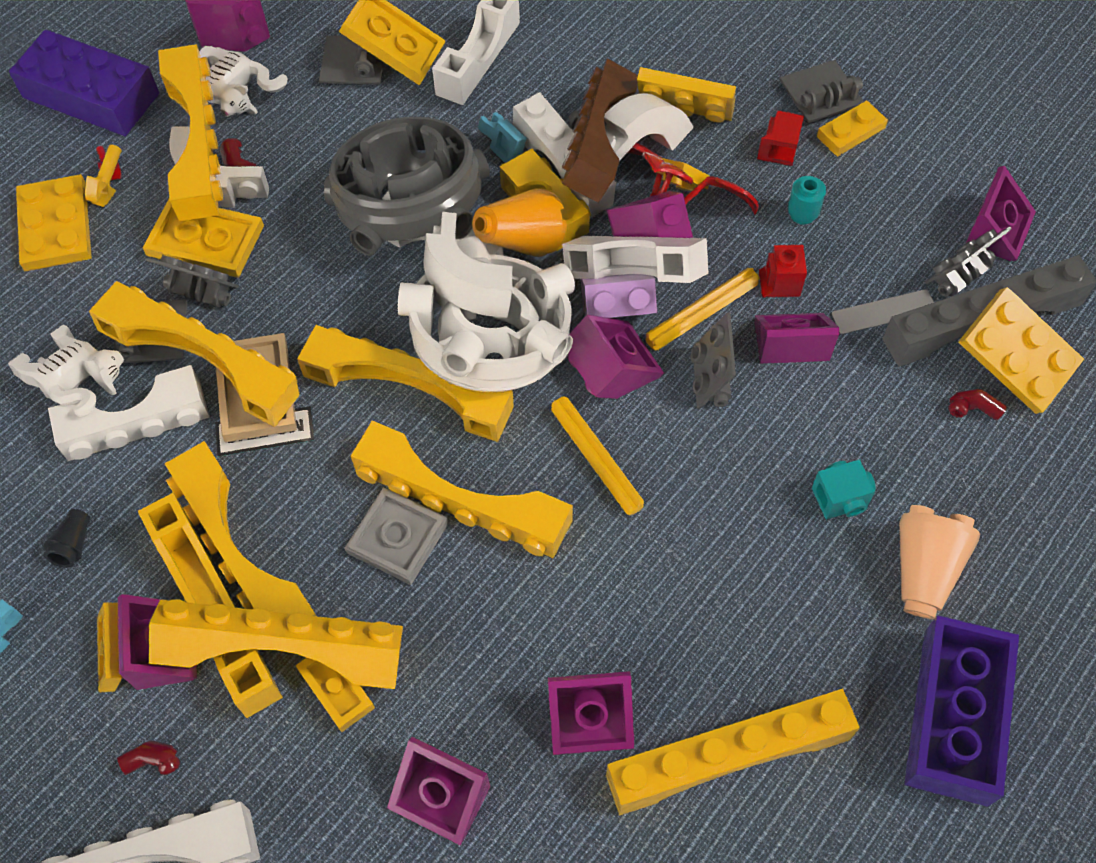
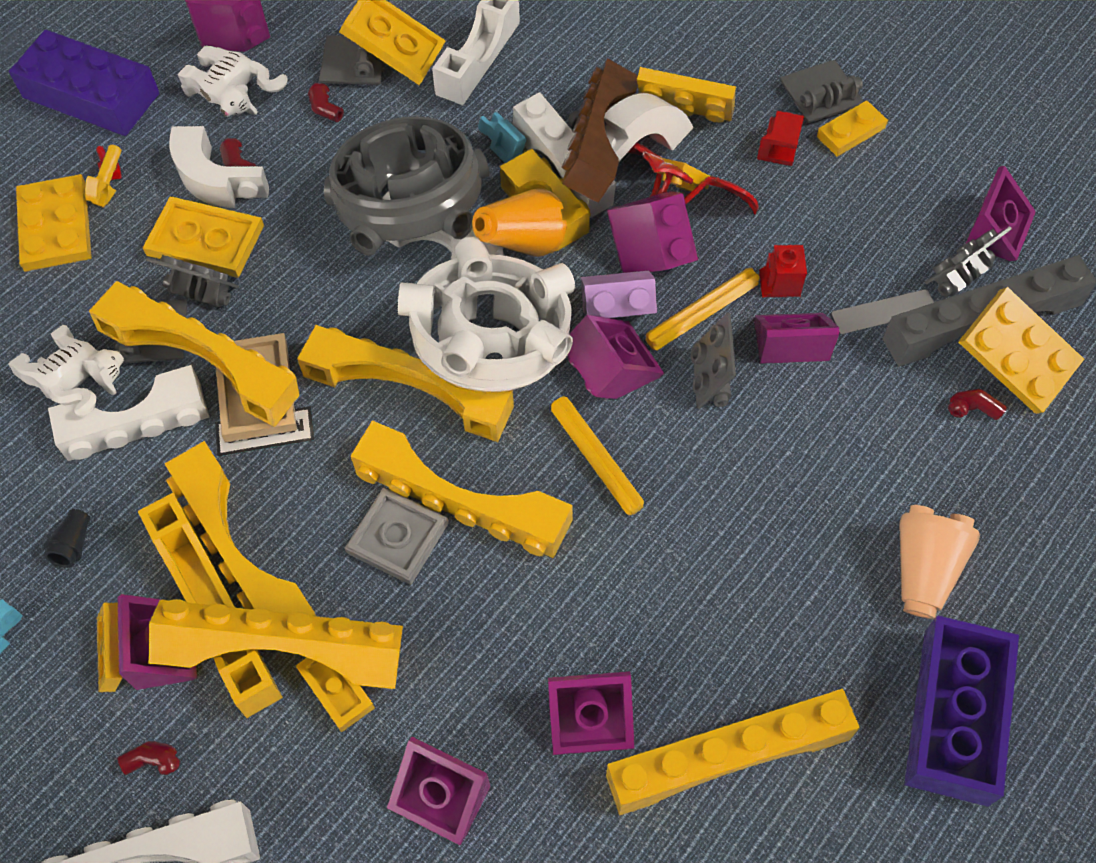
(193, 180): yellow arch -> none
(321, 105): none -> dark red arm
(462, 280): white arch -> none
(662, 257): white arch -> none
(806, 199): teal brick -> none
(844, 489): teal brick -> none

